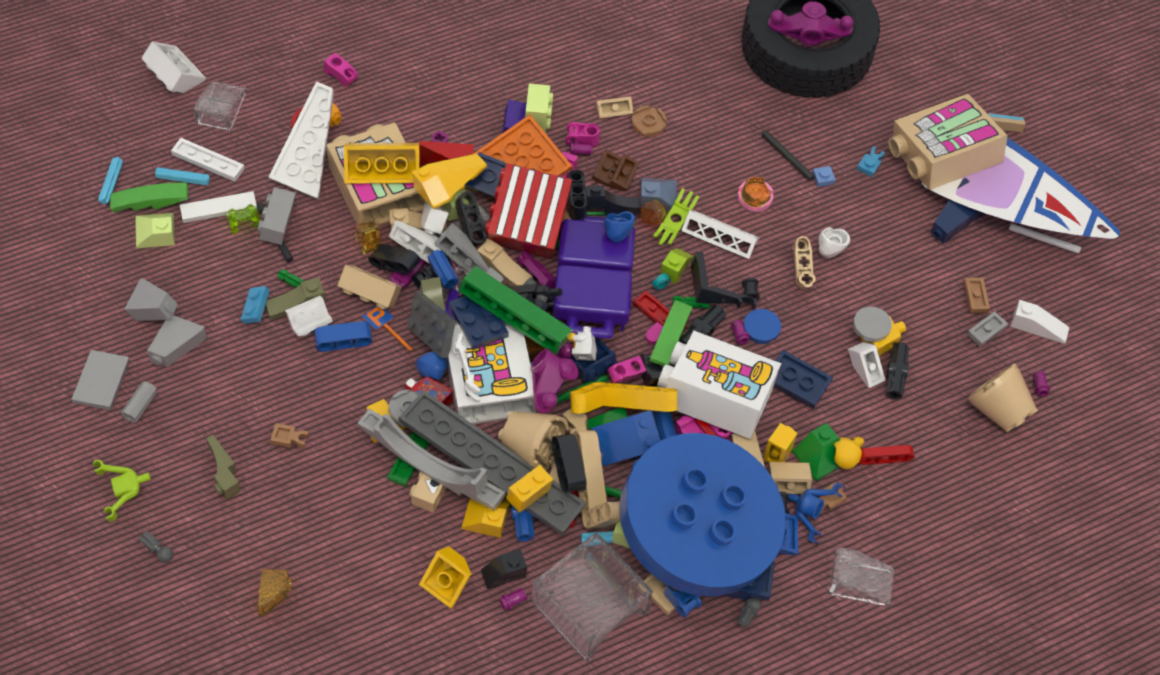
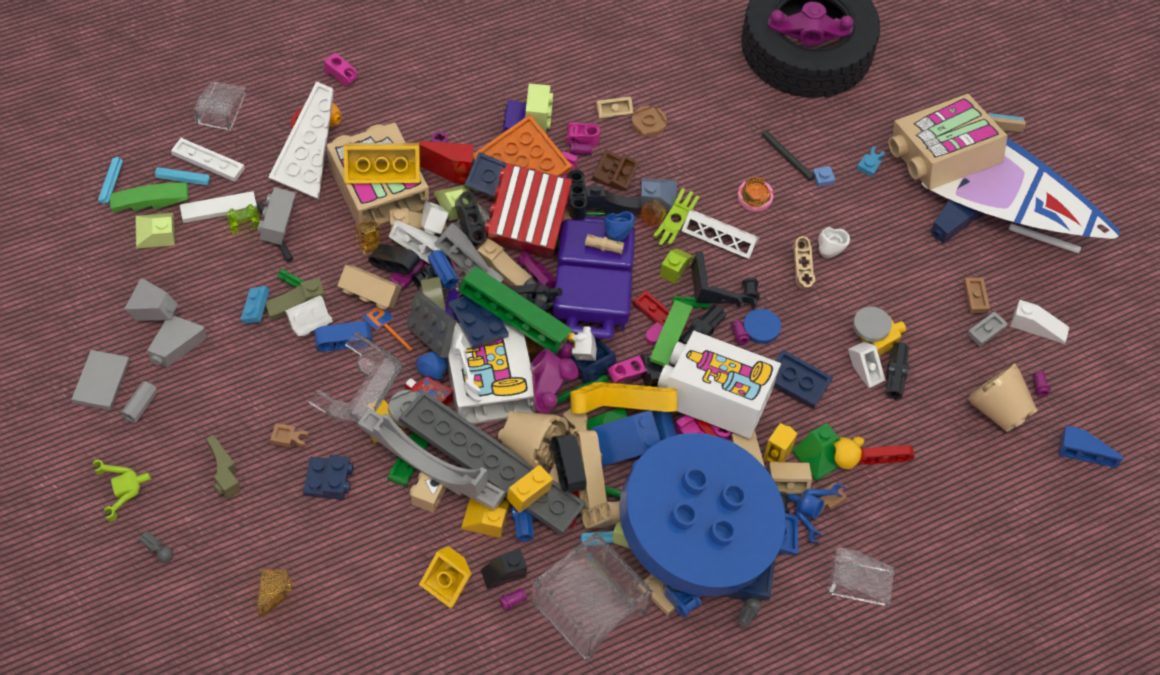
(172, 67): white slope -> none
(328, 477): none -> dark blue plate
(380, 372): none -> clear windscreen
(442, 179): yellow wedge -> none
(604, 244): none -> tan pin
(661, 281): teal tile -> none
(1083, 446): none -> blue slope

